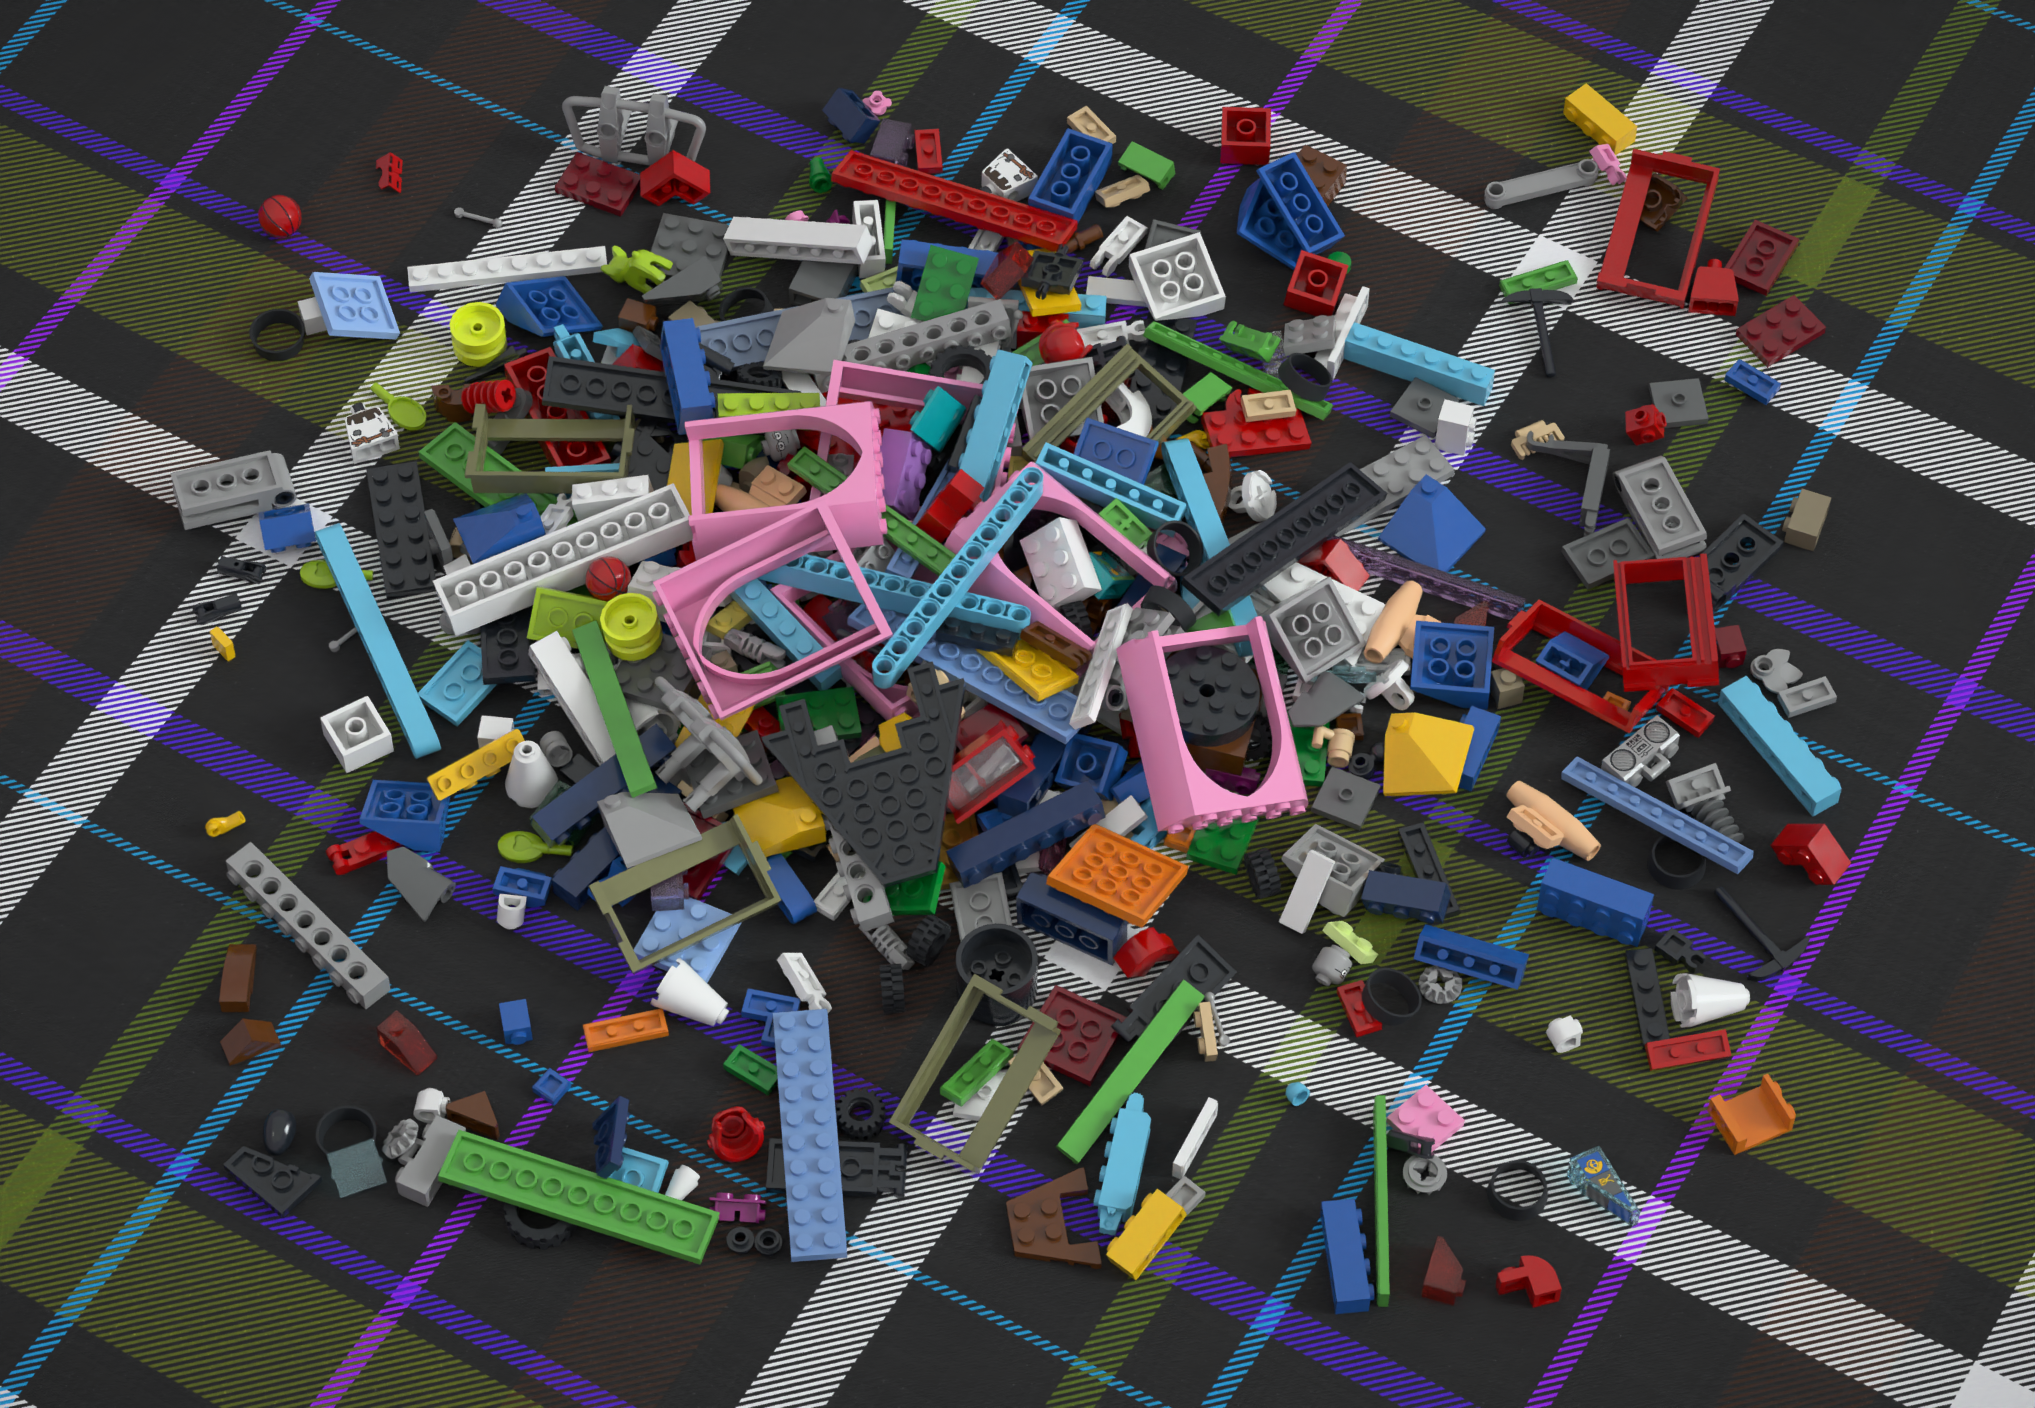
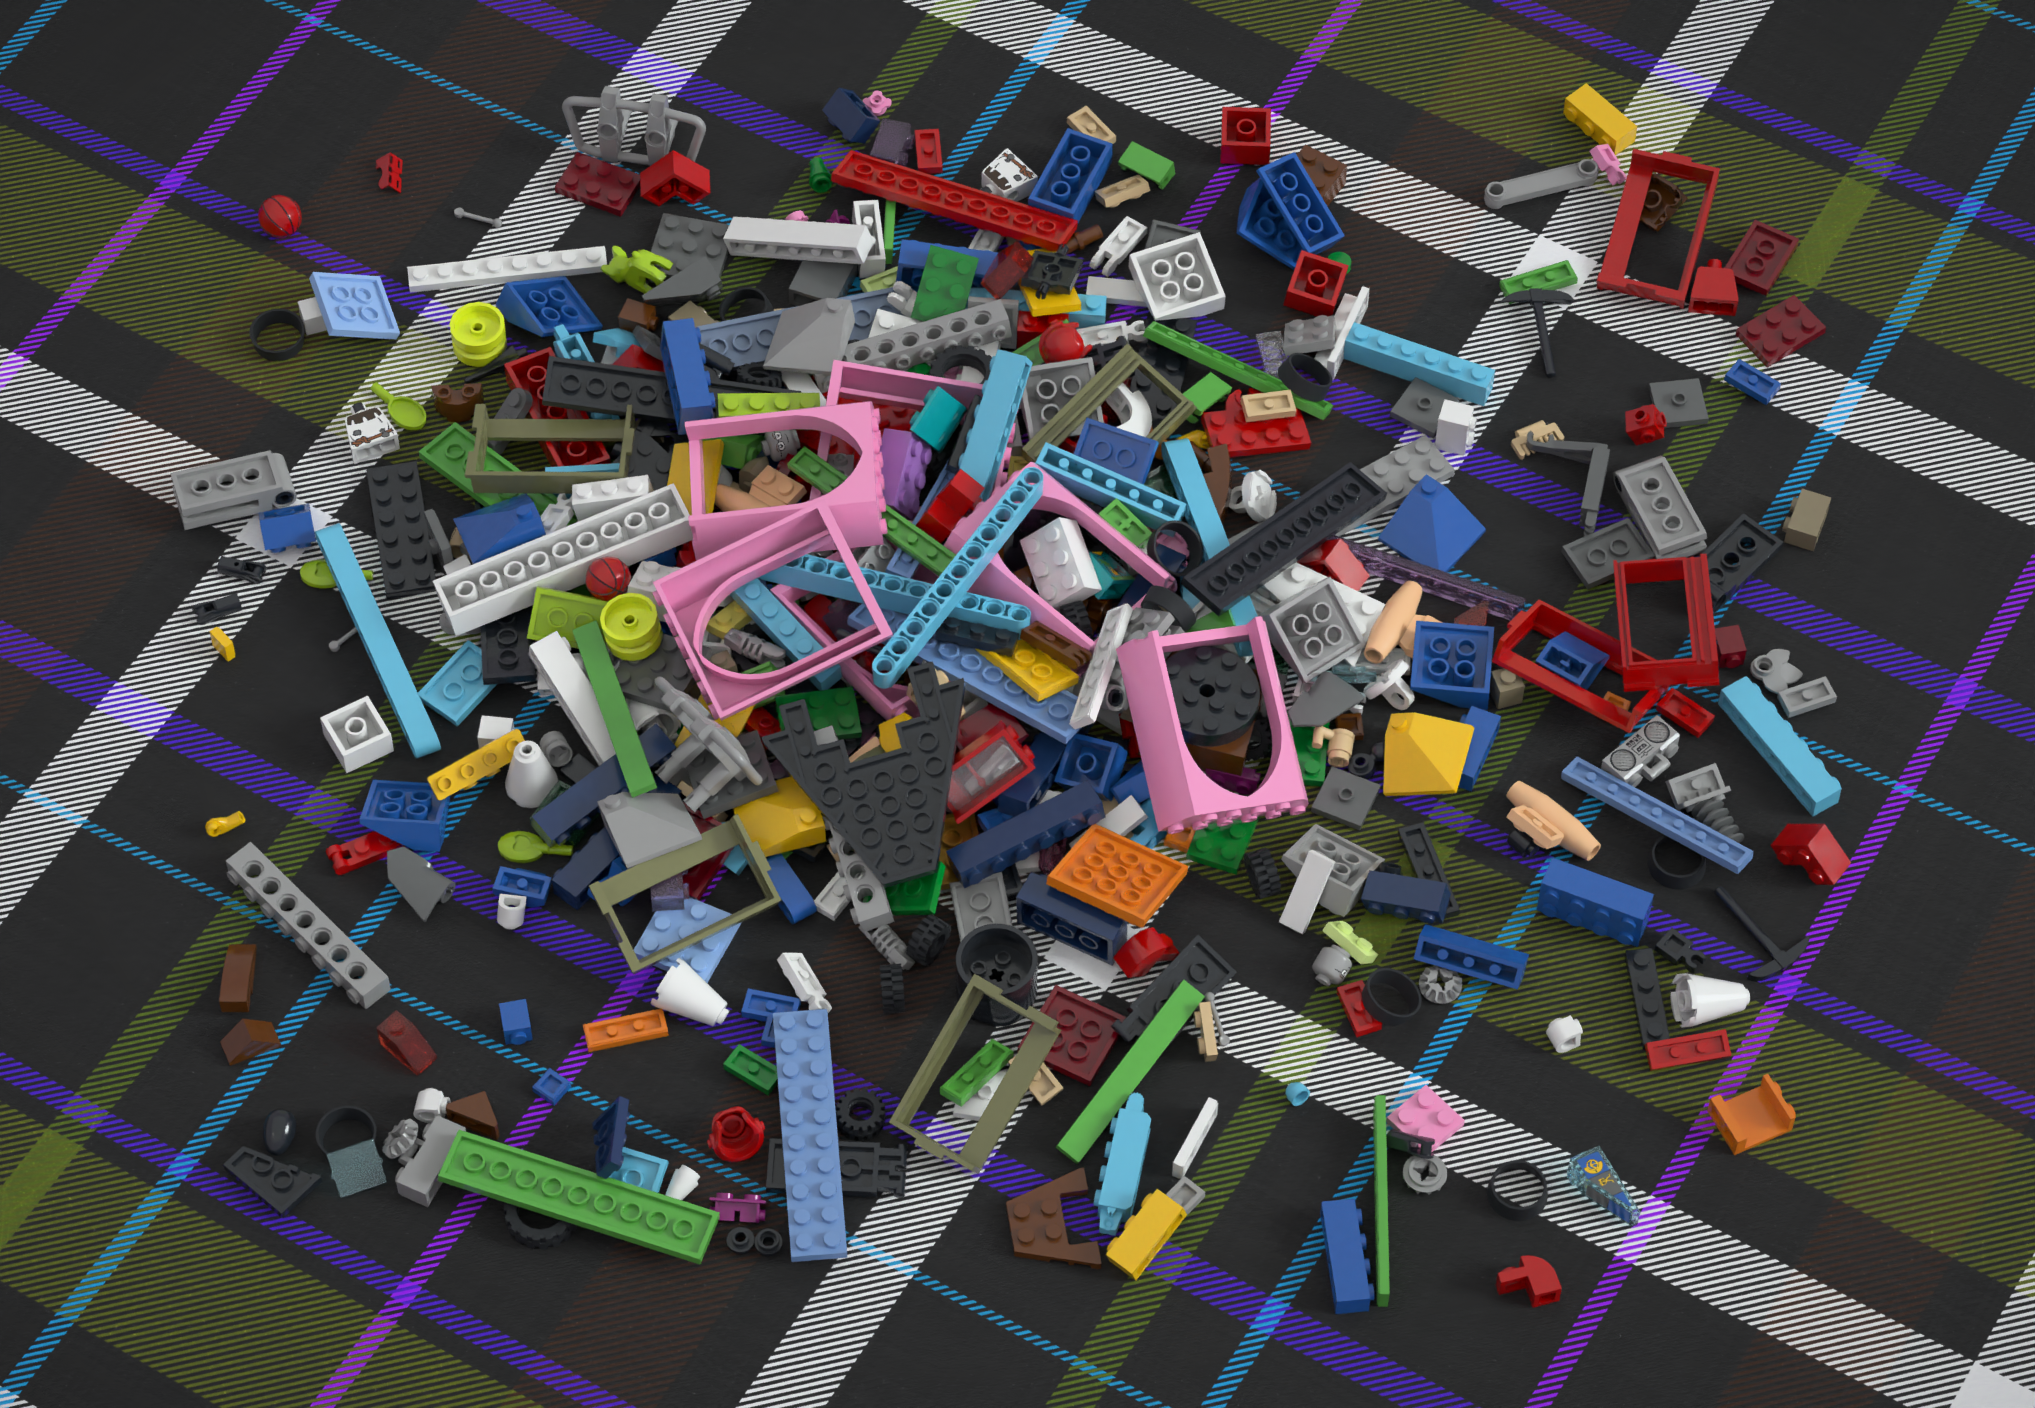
(497, 396): red piece -> none
(1018, 314): light grey hinge -> none
(1250, 342): bright green hinge -> none
(1443, 1275): clear red slope -> none

